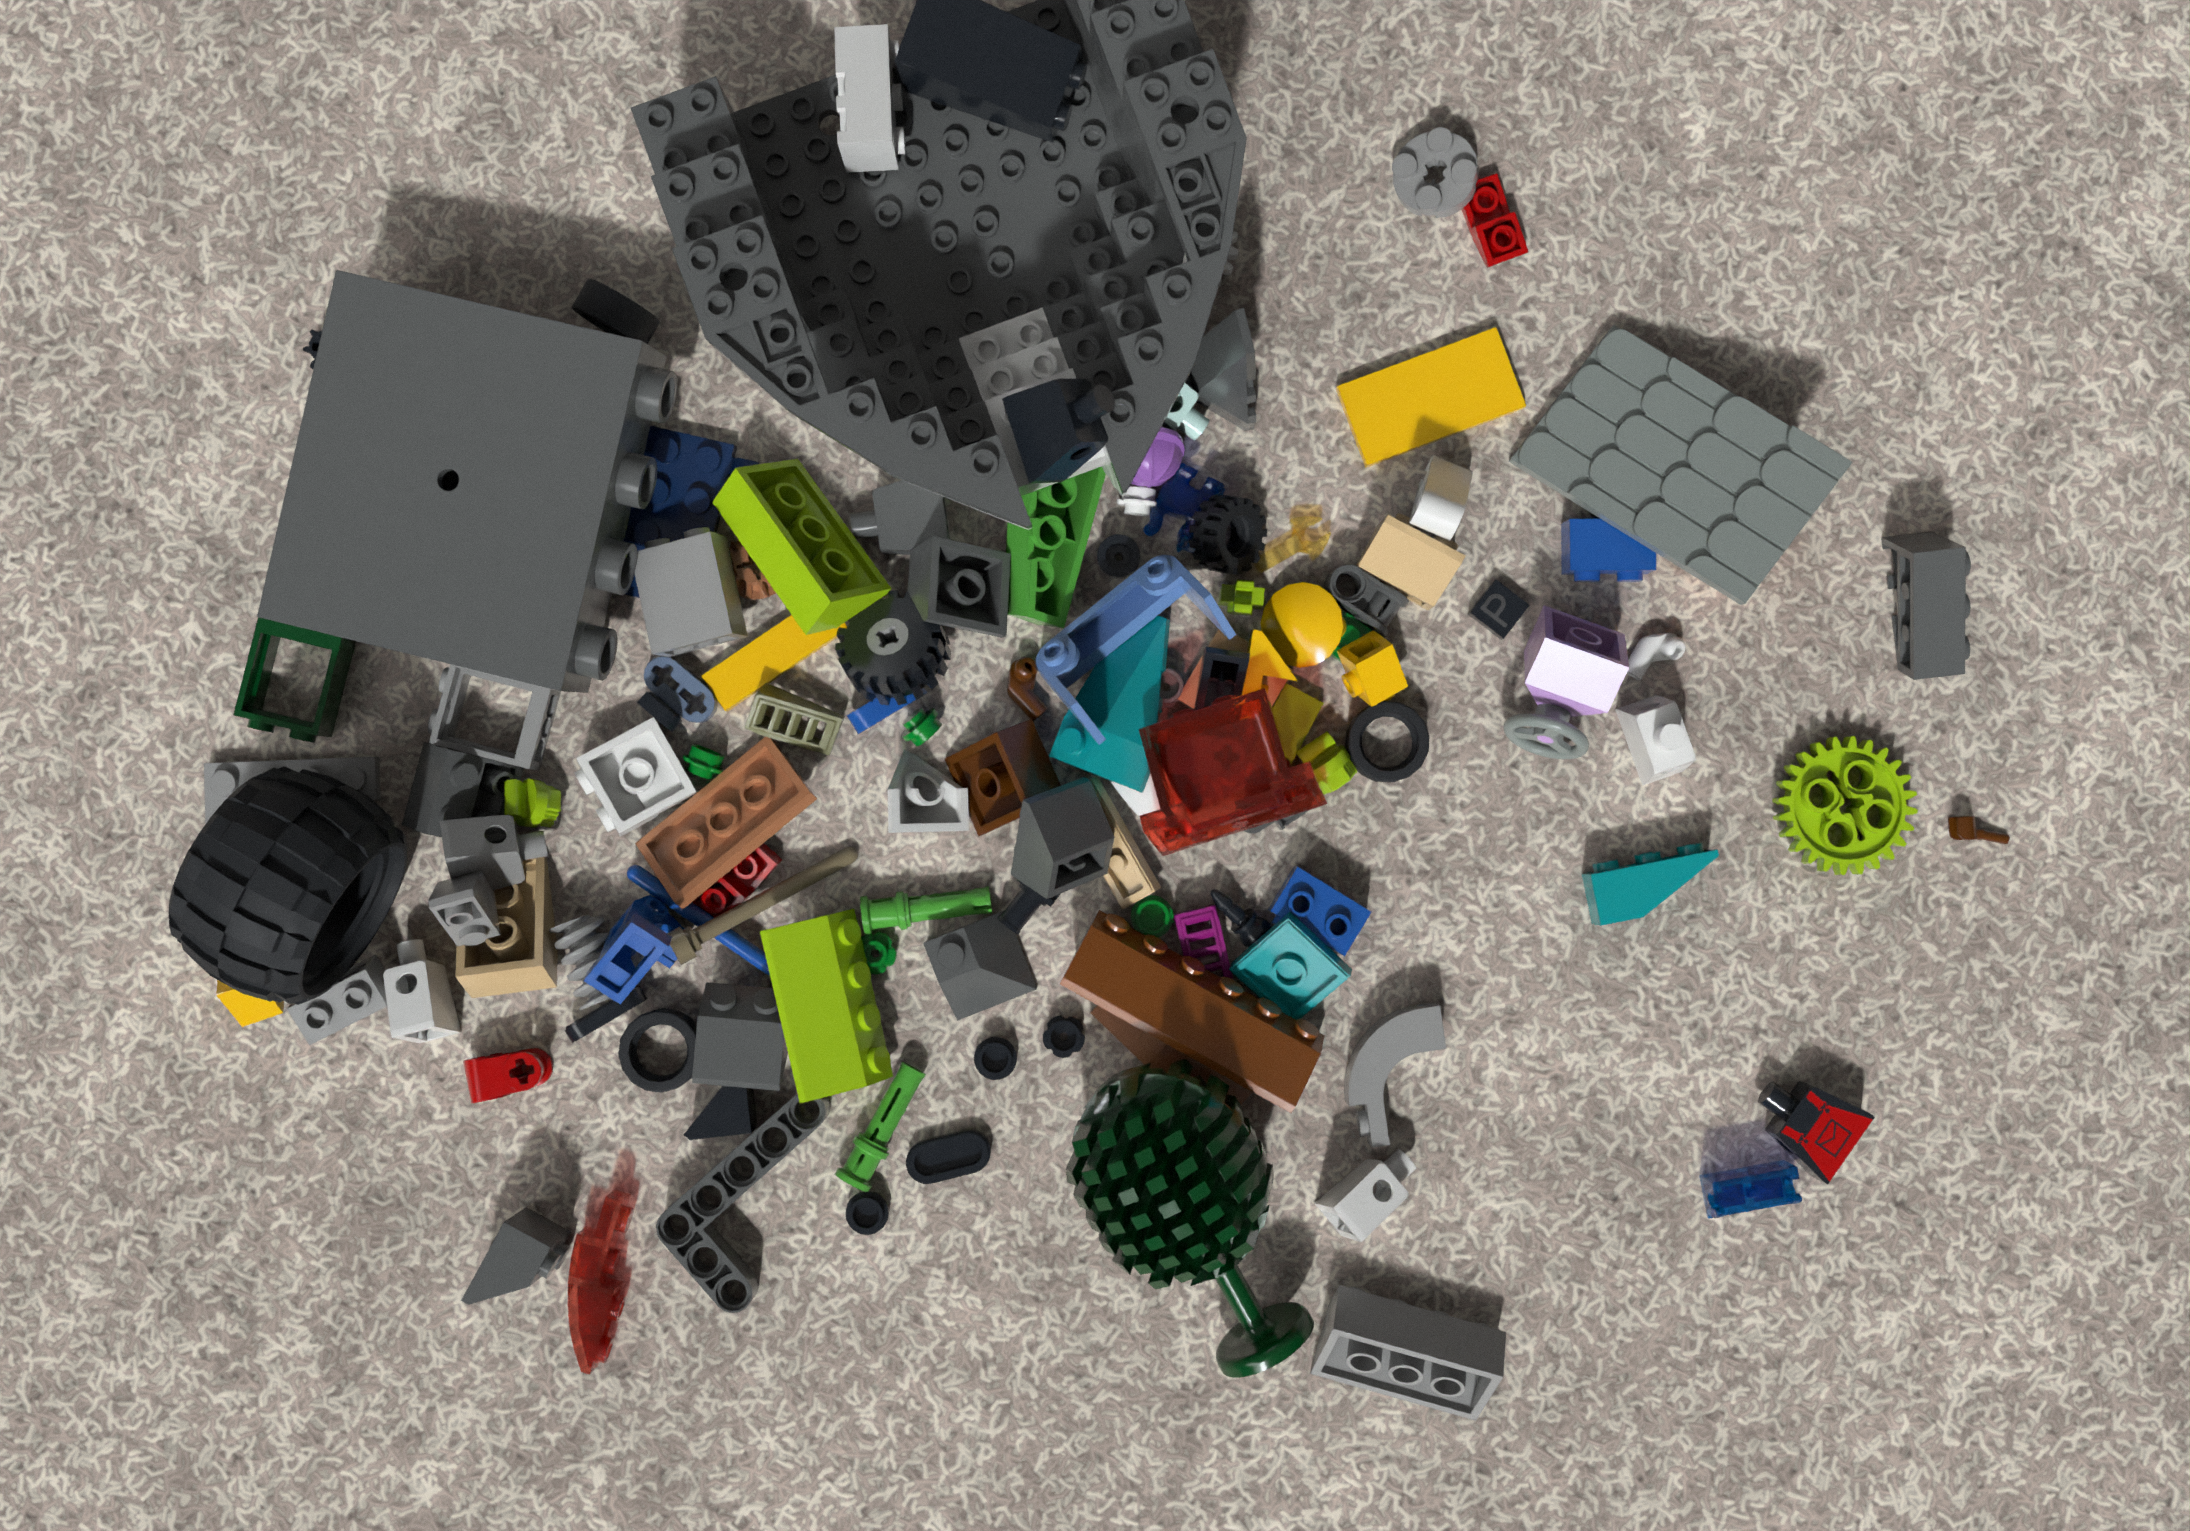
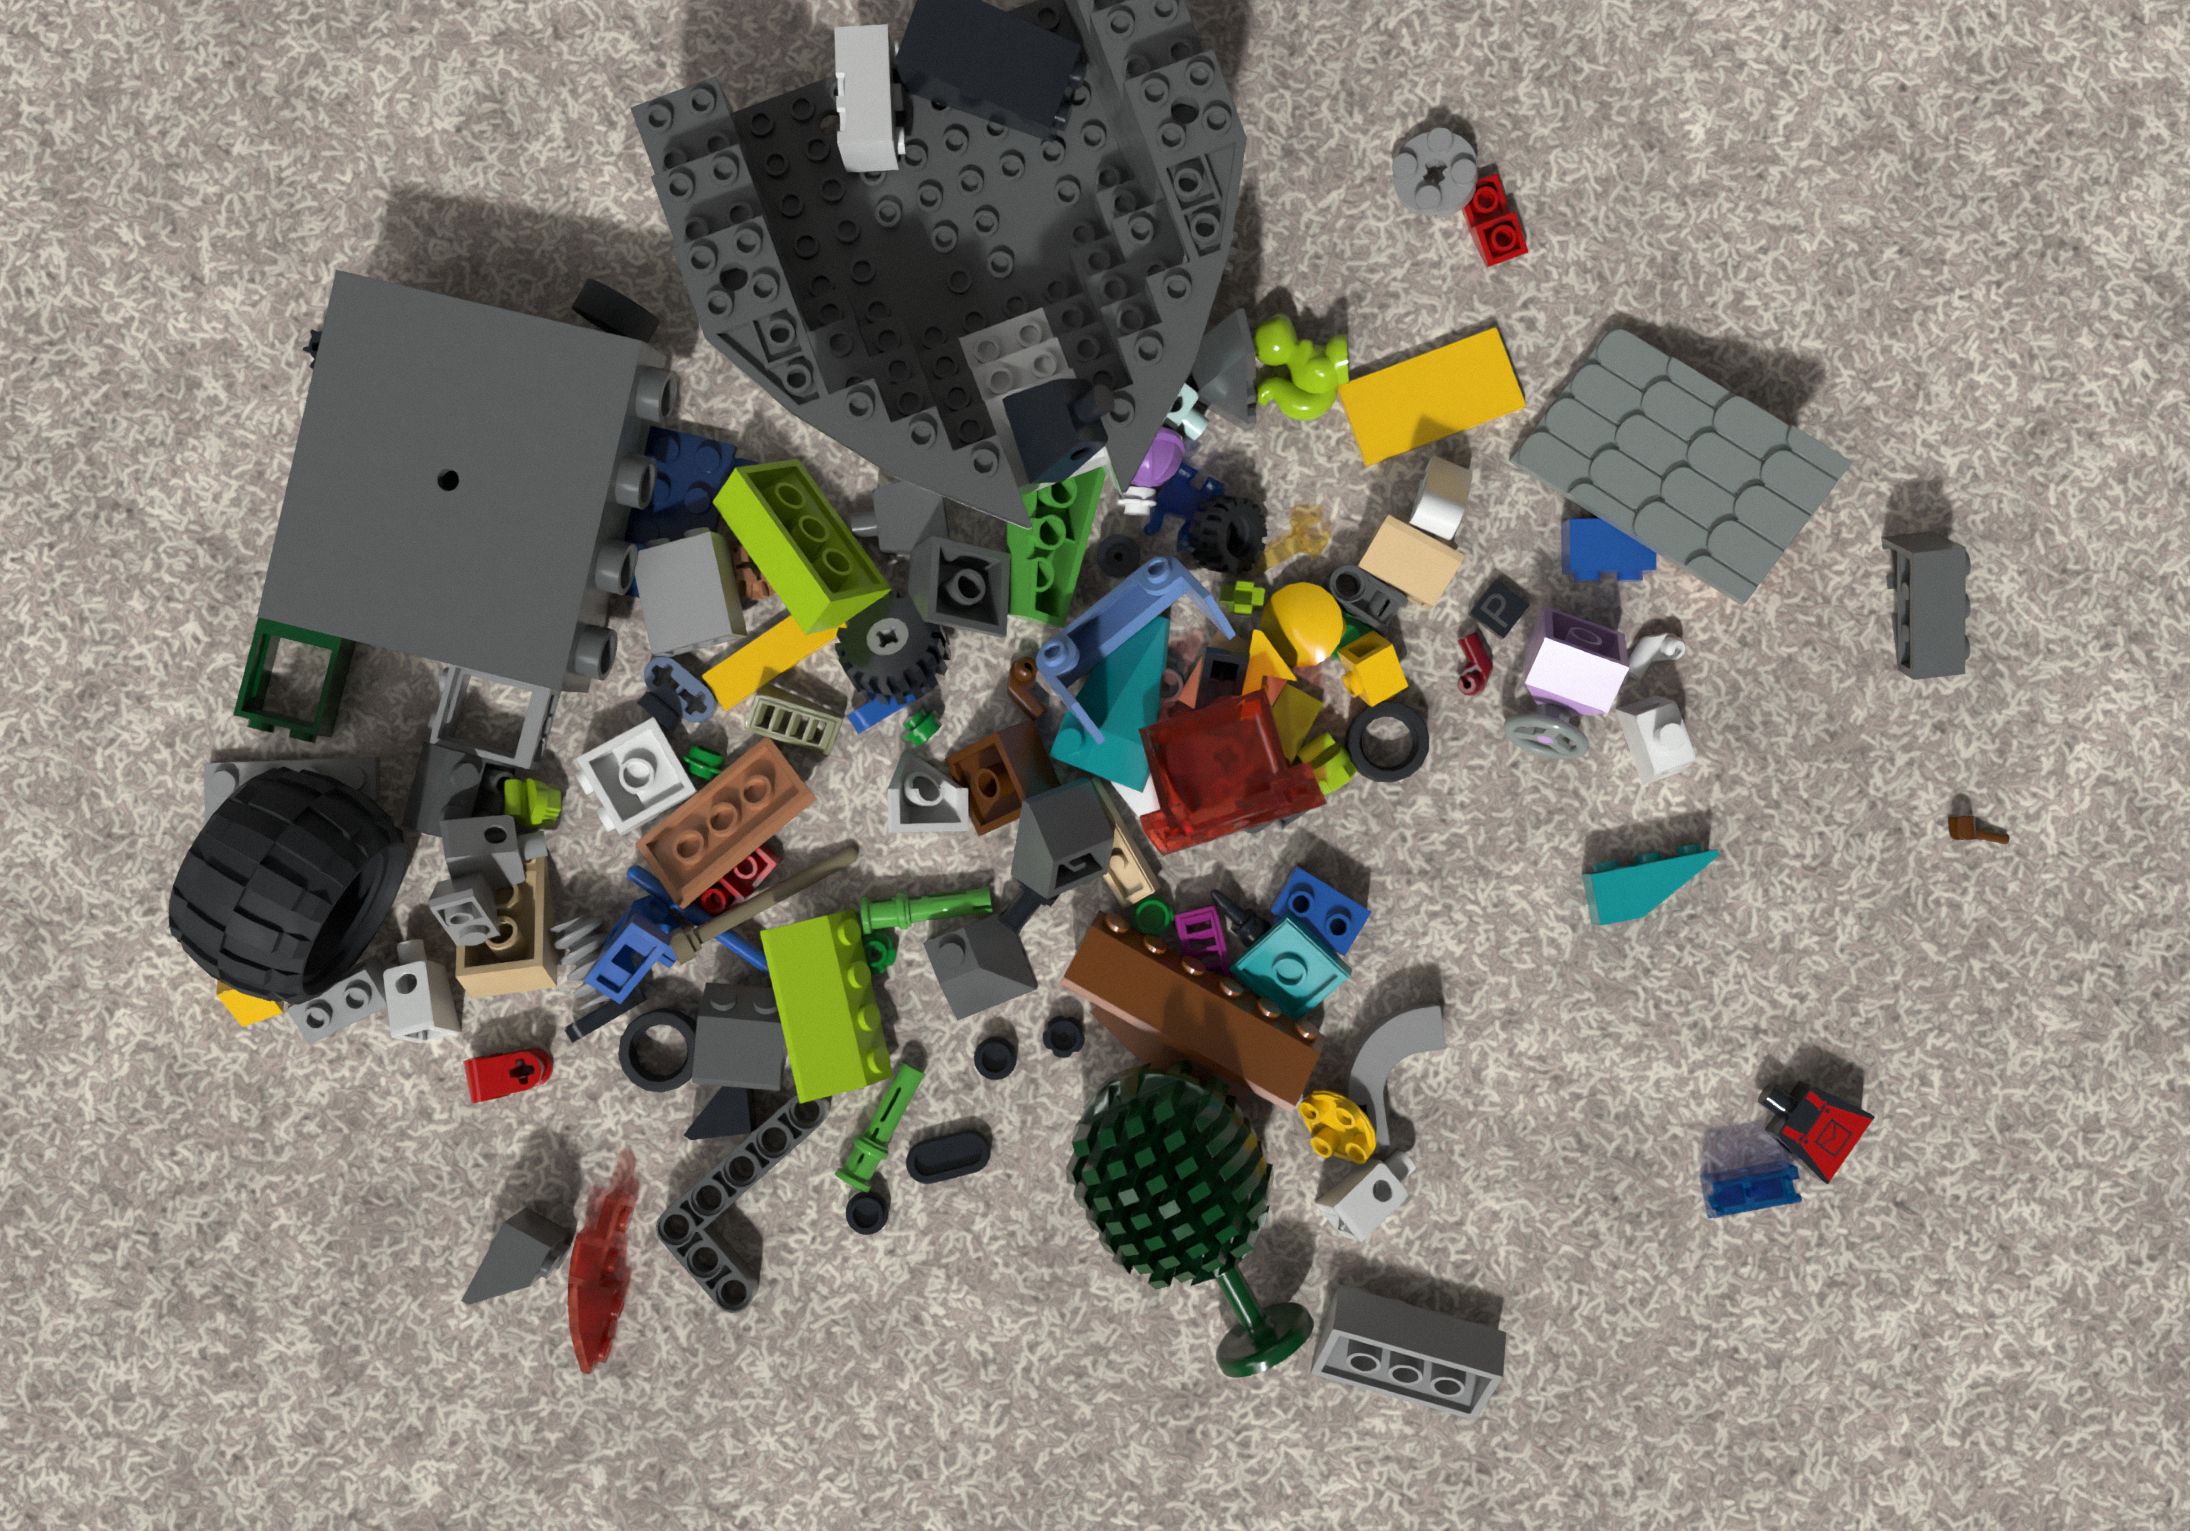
(1313, 368): none -> lime animal
(1338, 1126): none -> yellow dish
(1477, 668): none -> dark red arm
(1878, 787): lime gear -> none

